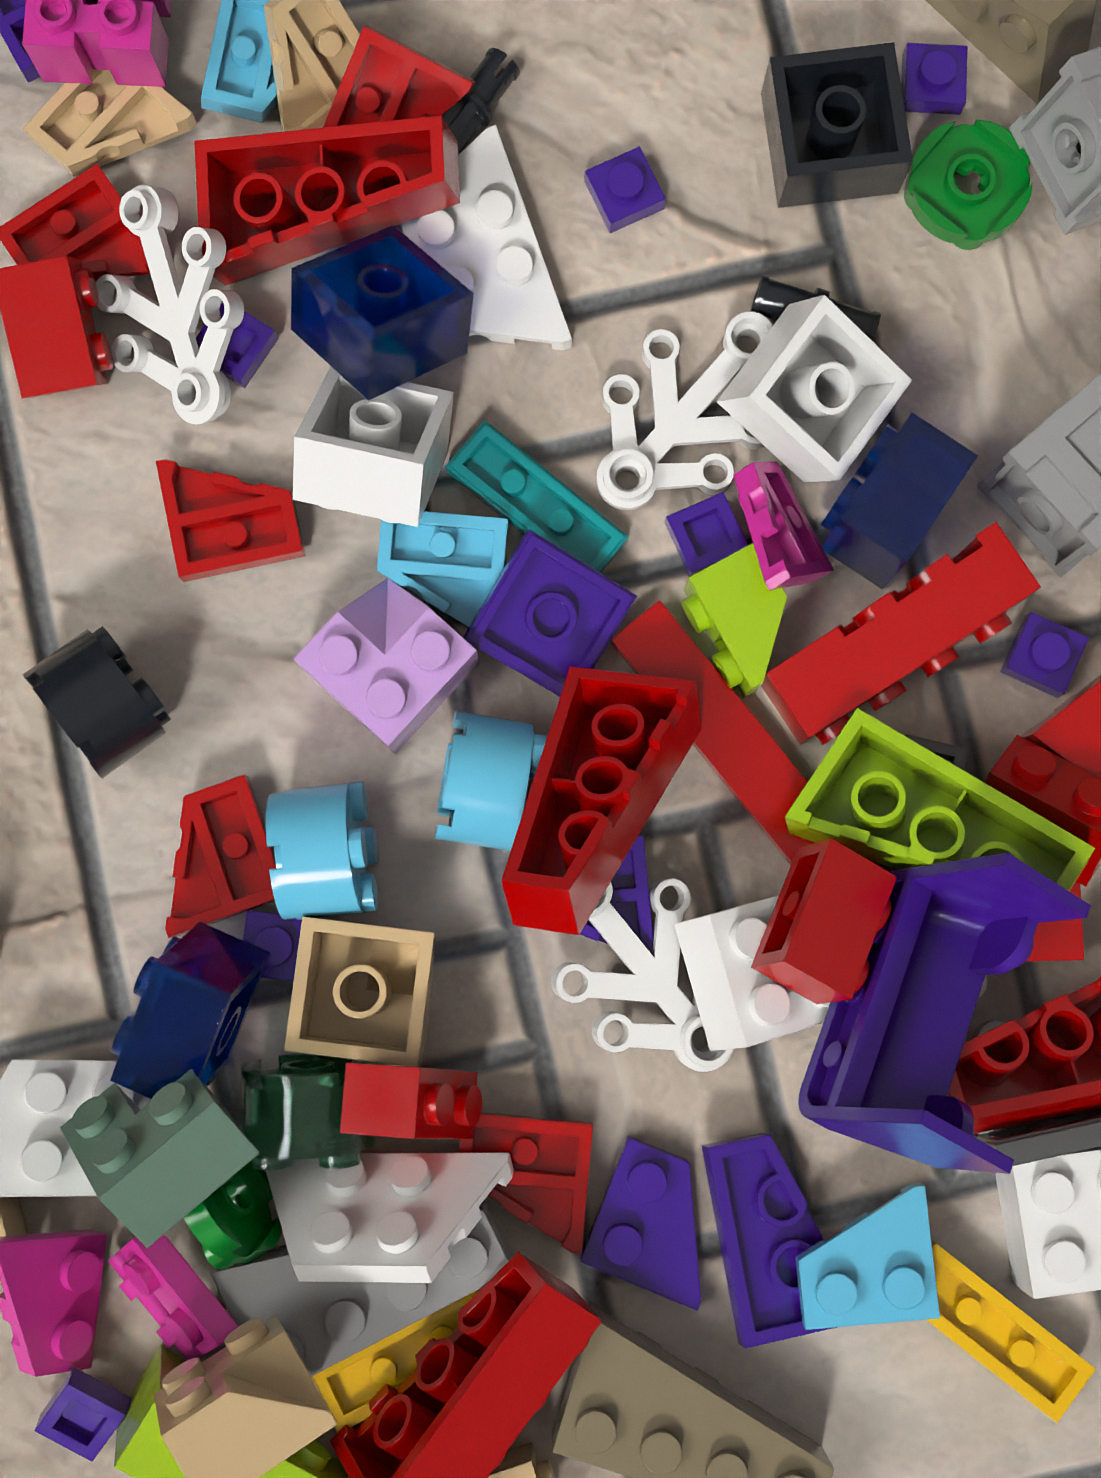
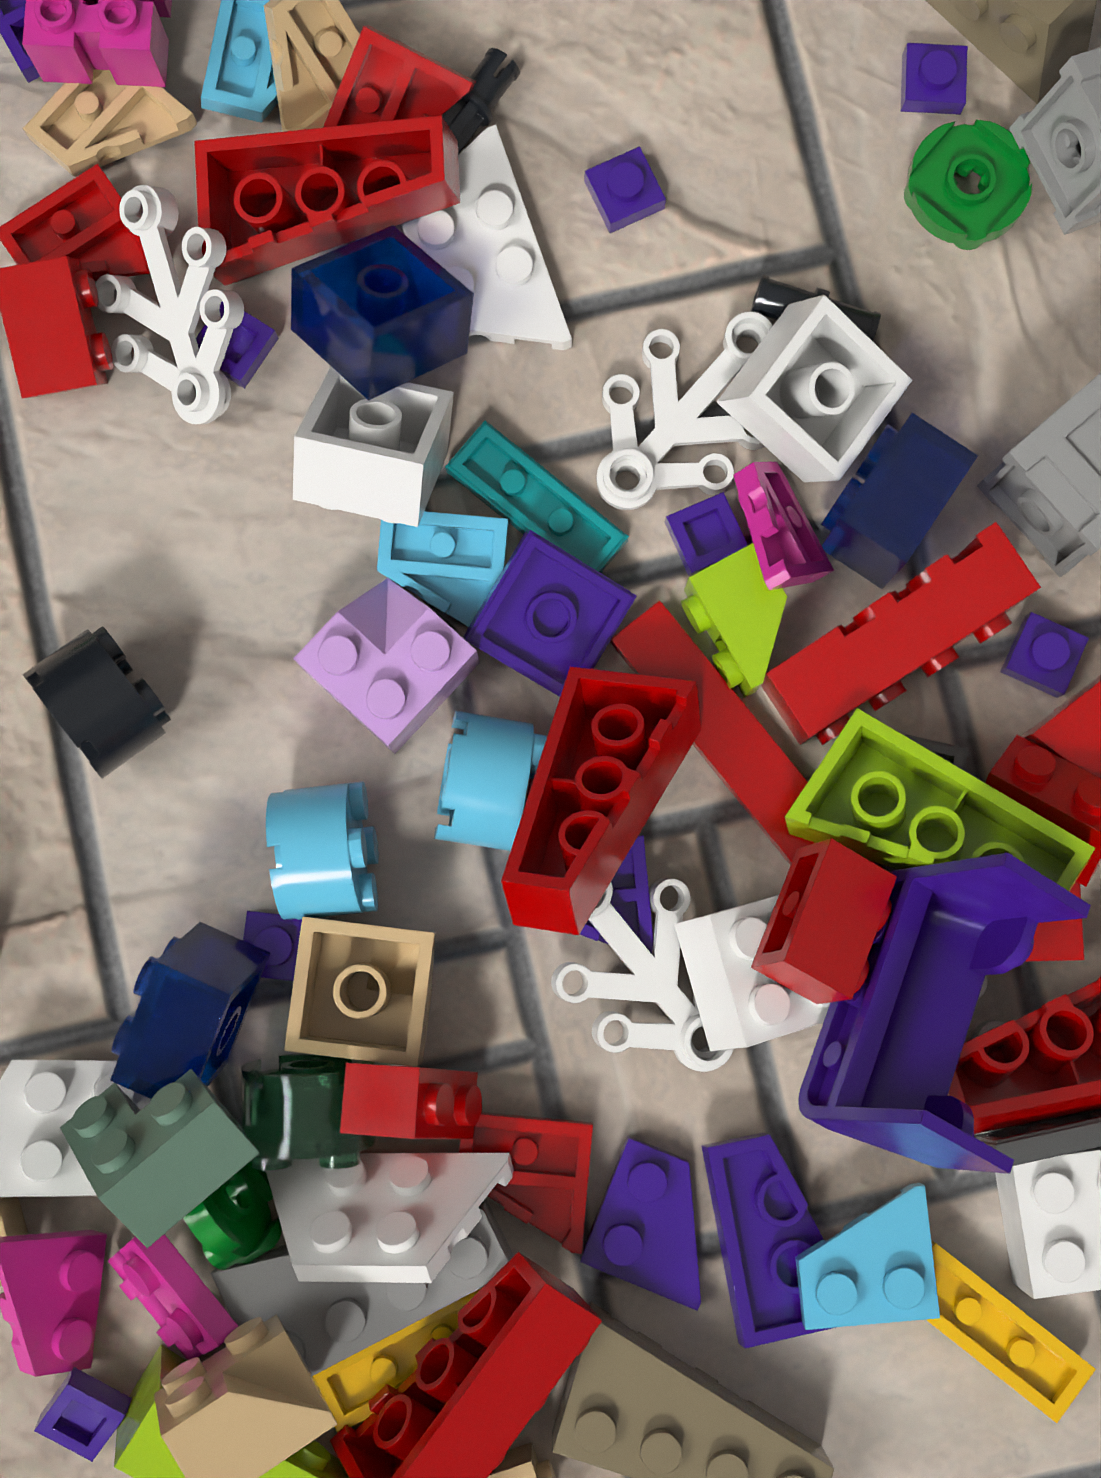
(220, 857): red wing -> none
(226, 523): red wing -> none
(836, 125): black brick -> none

